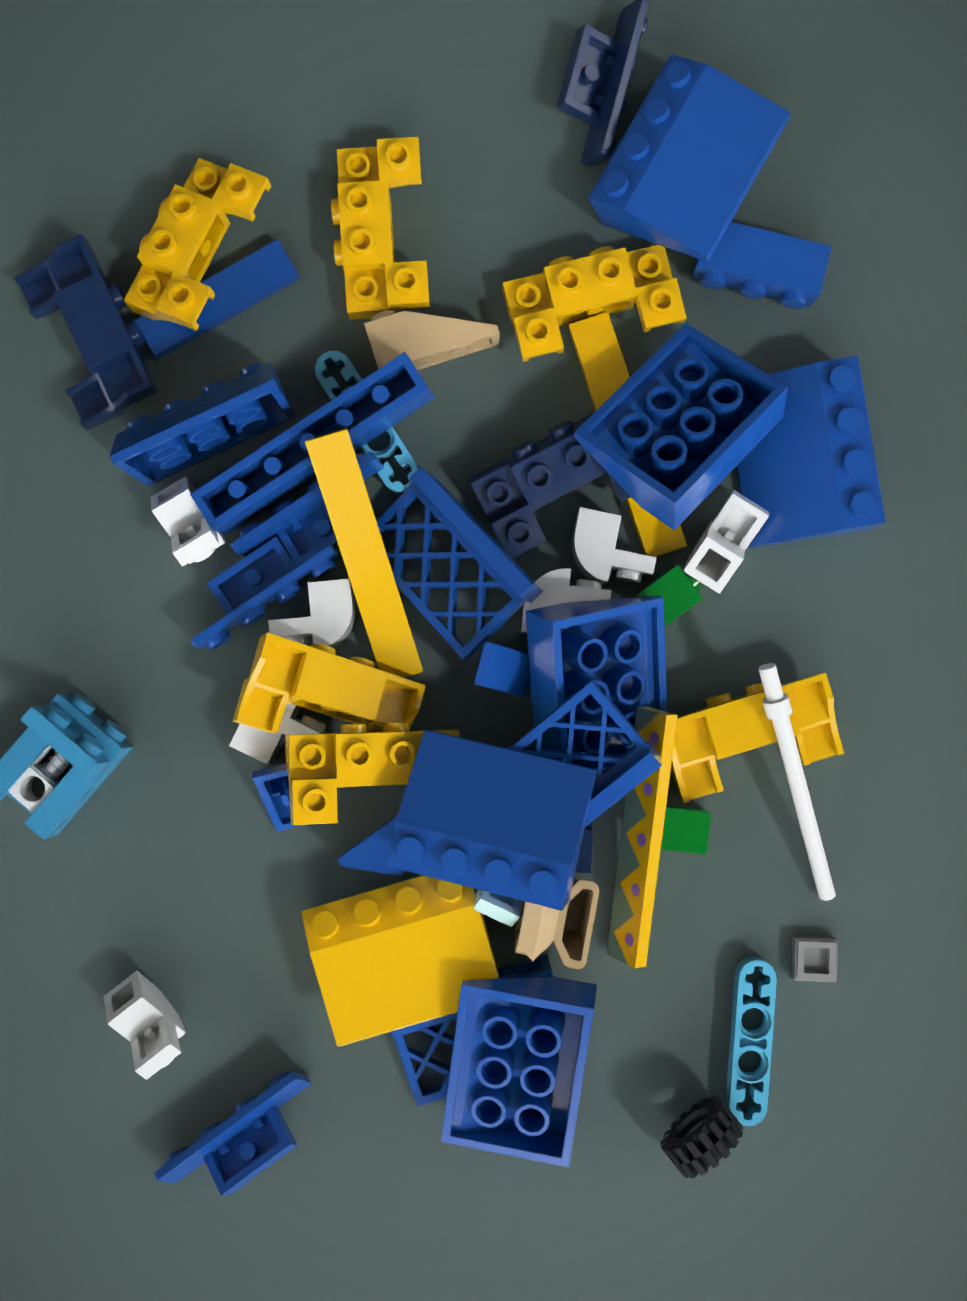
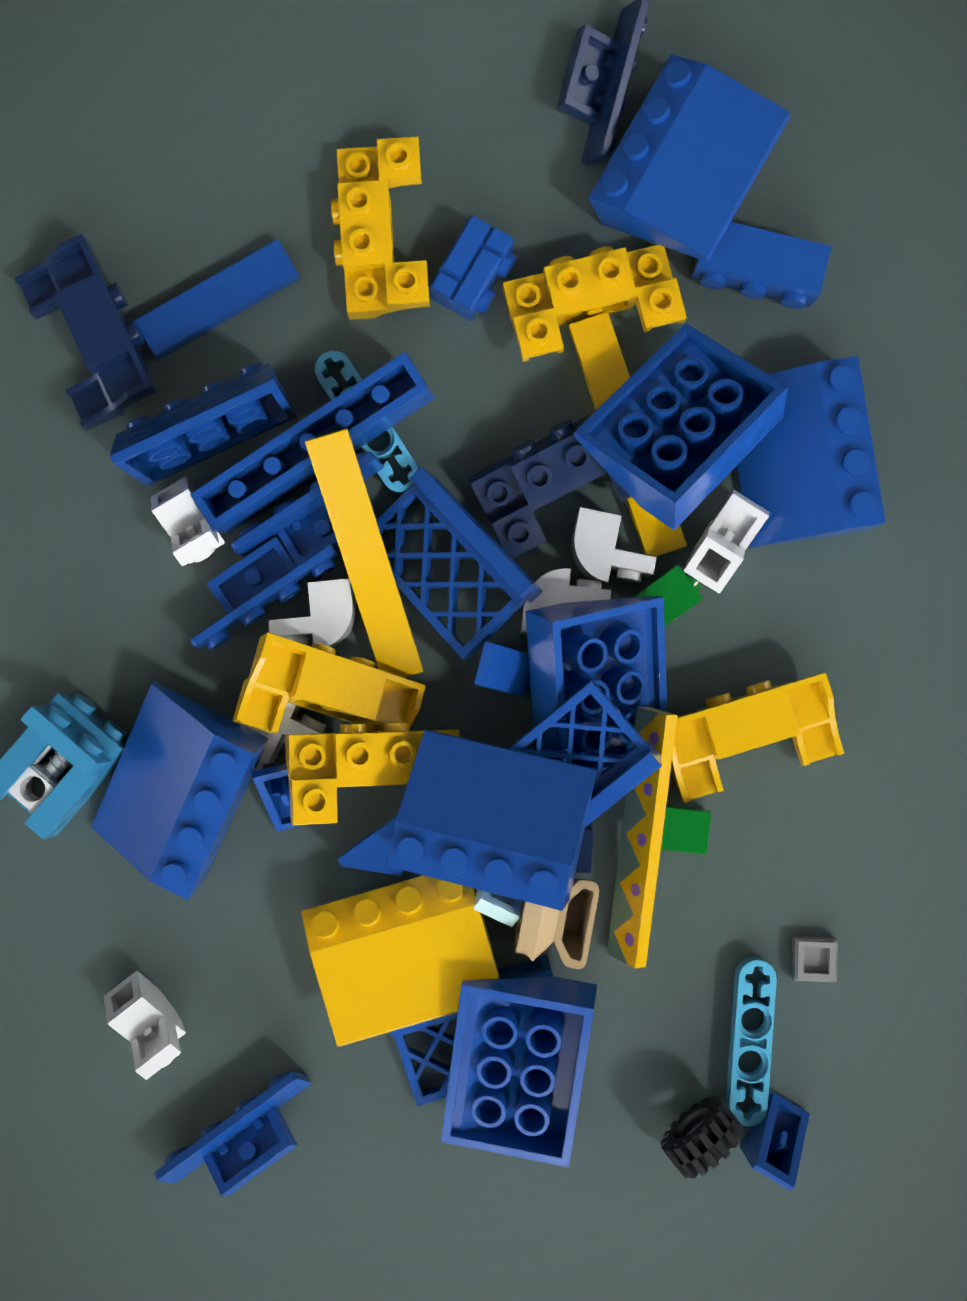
(177, 789): none -> blue slope
(186, 238): yellow bracket -> none
(426, 337): tan slope -> none
(472, 269): none -> blue brick
(777, 1141): none -> blue slope
(778, 709): white bar -> none

